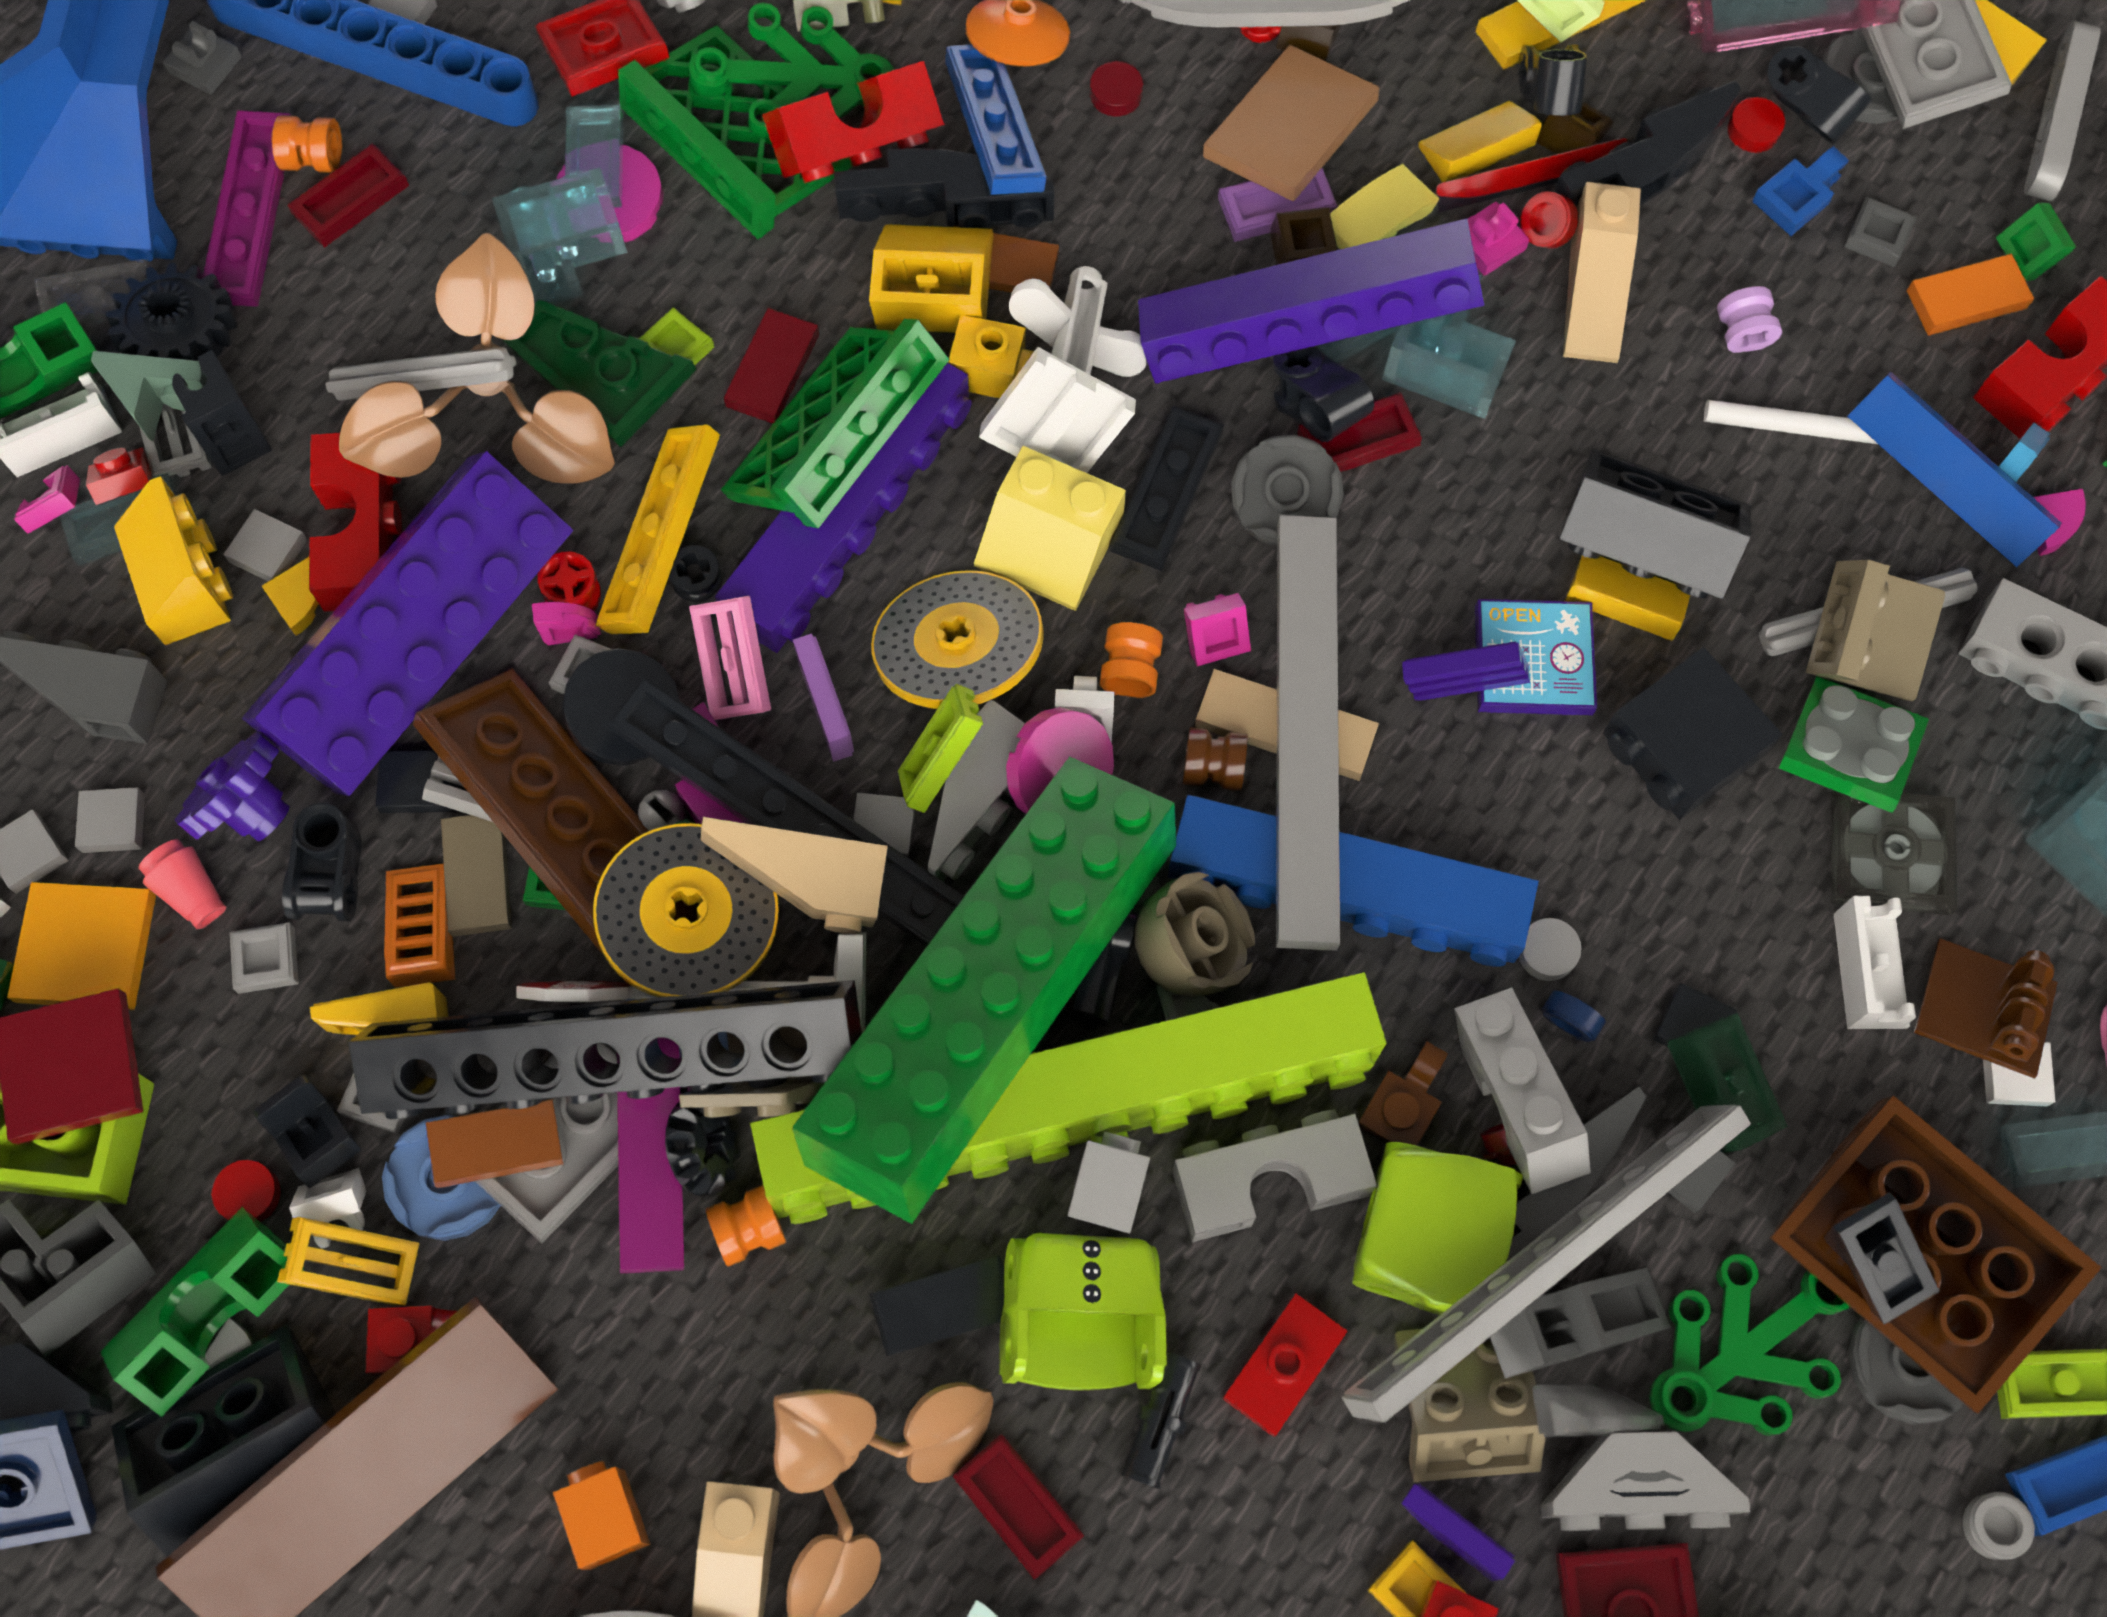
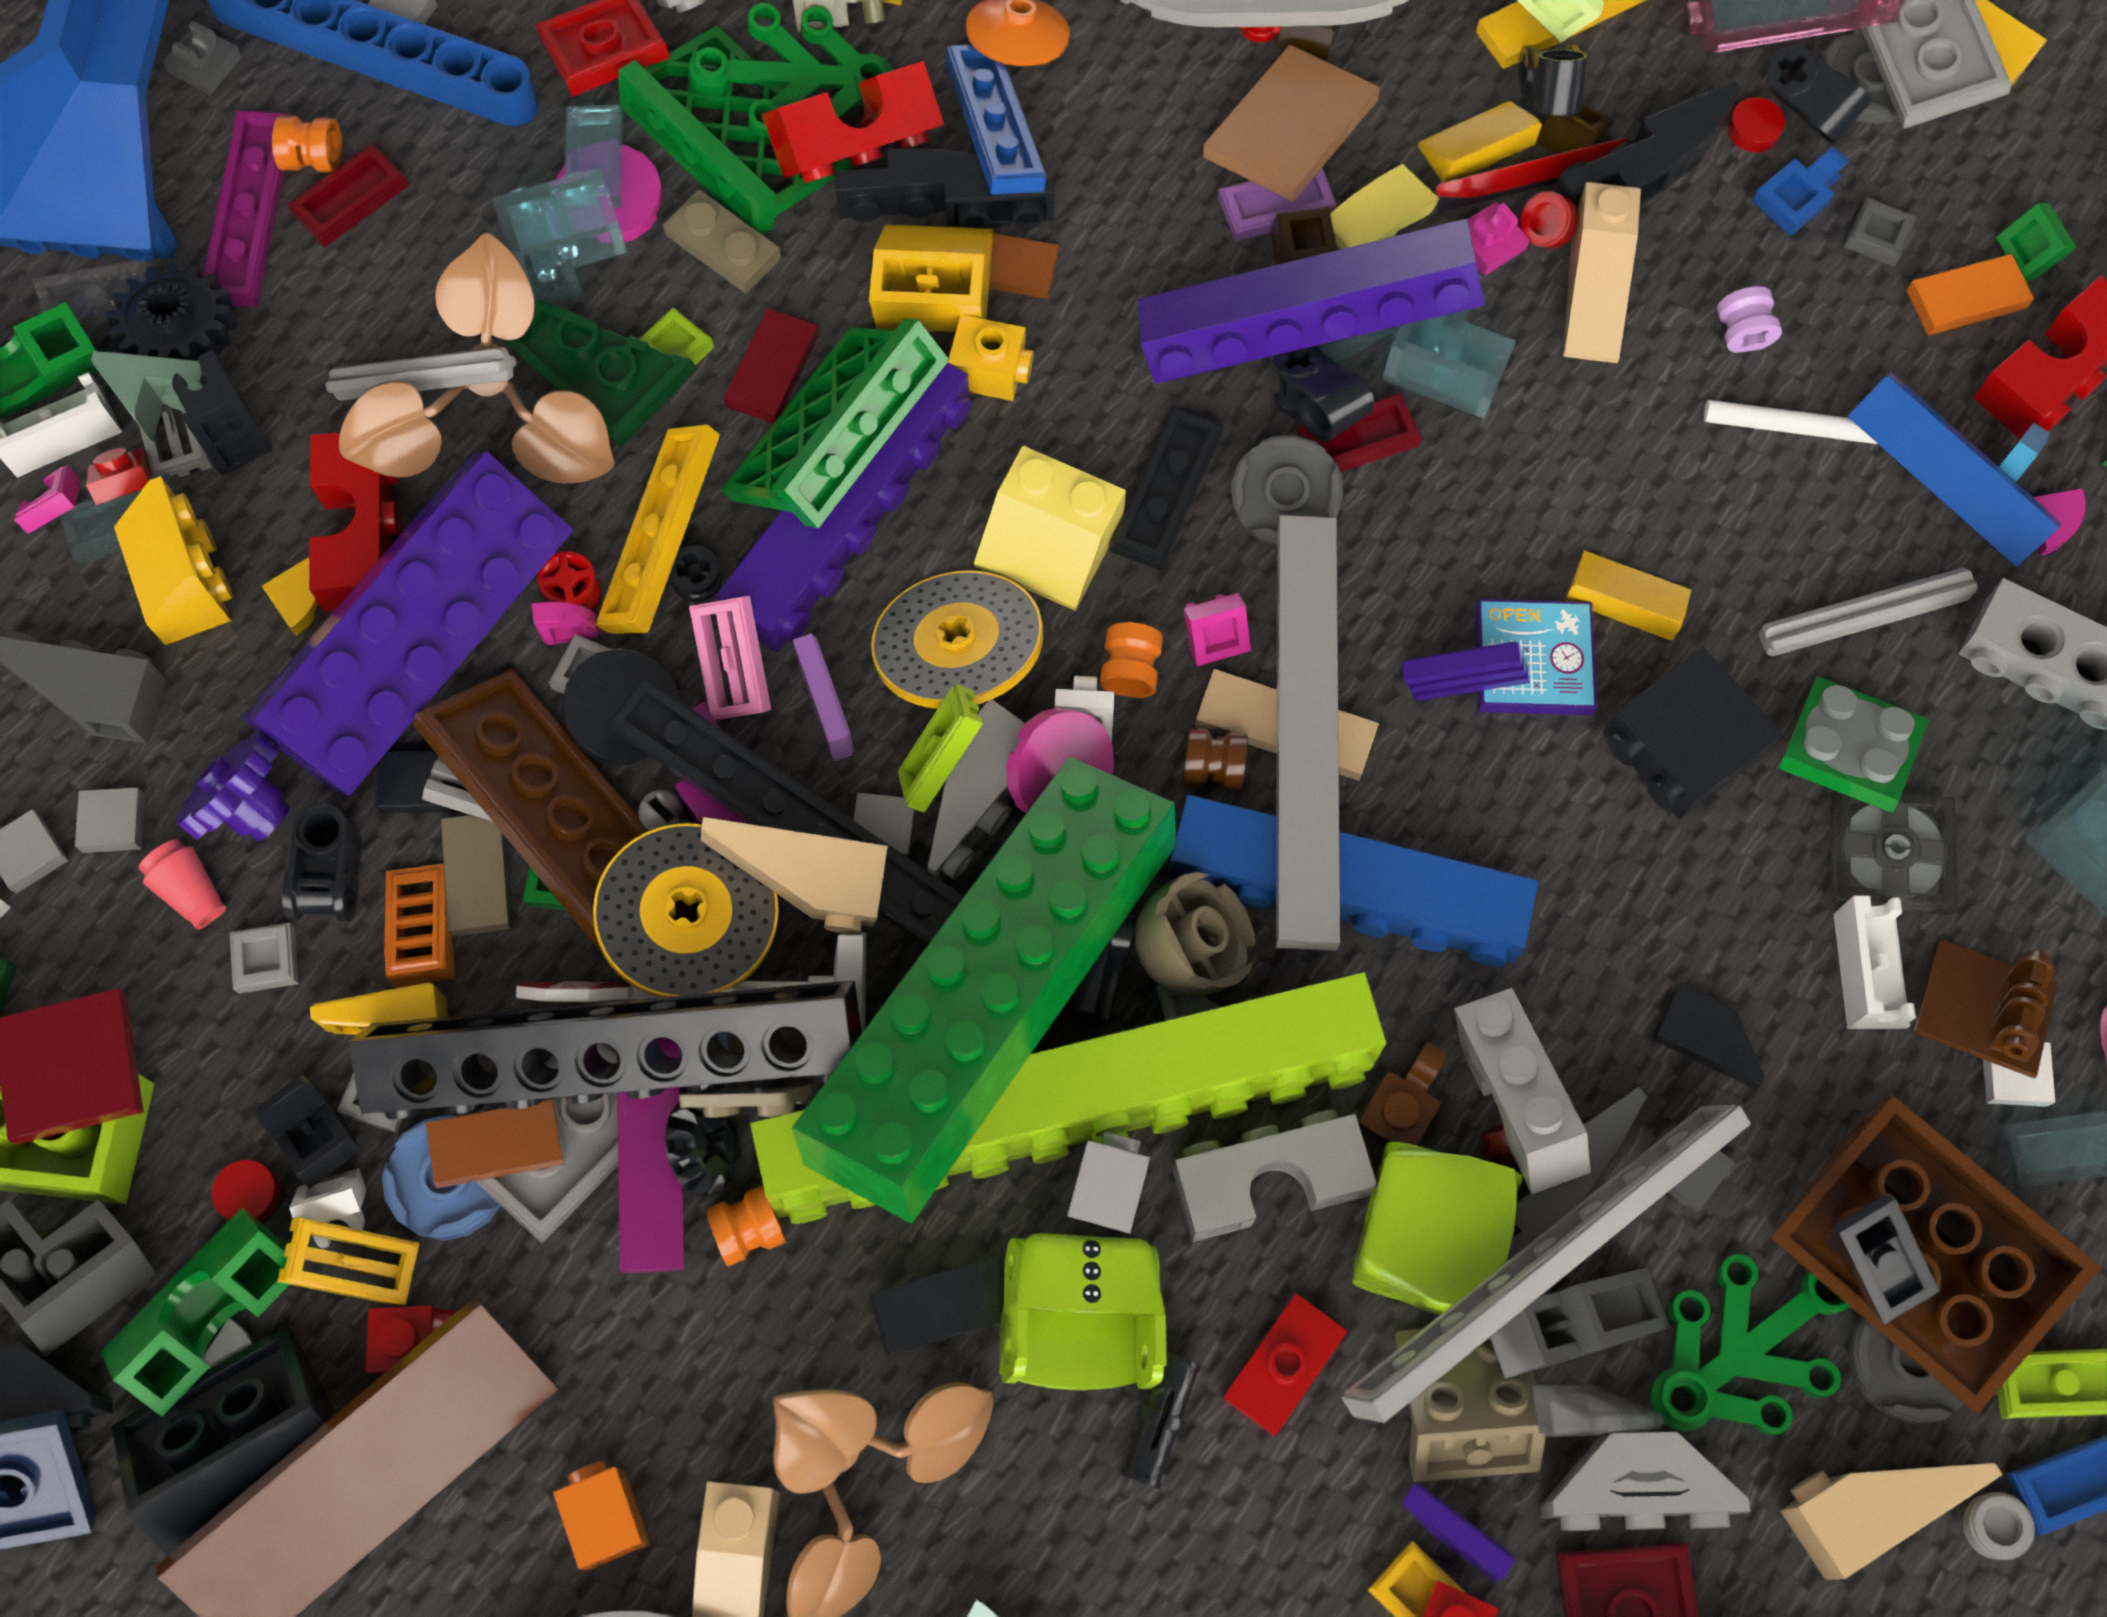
(81, 942): light orange tile -> none
(265, 546): light grey tile -> none
(722, 241): none -> dark tan plate
(1018, 1506): dark red tile -> none
(1054, 398): white piece -> none
(1116, 88): dark red tile -> none
(1550, 949): light grey tile -> none
(1573, 1016): dark blue tile -> none
(1657, 525): slope -> none
(1724, 1070): clear green slope -> none
(1864, 1514): none -> tan slope
(1875, 630): dark tan bracket -> none
(2063, 112): light grey beam -> none

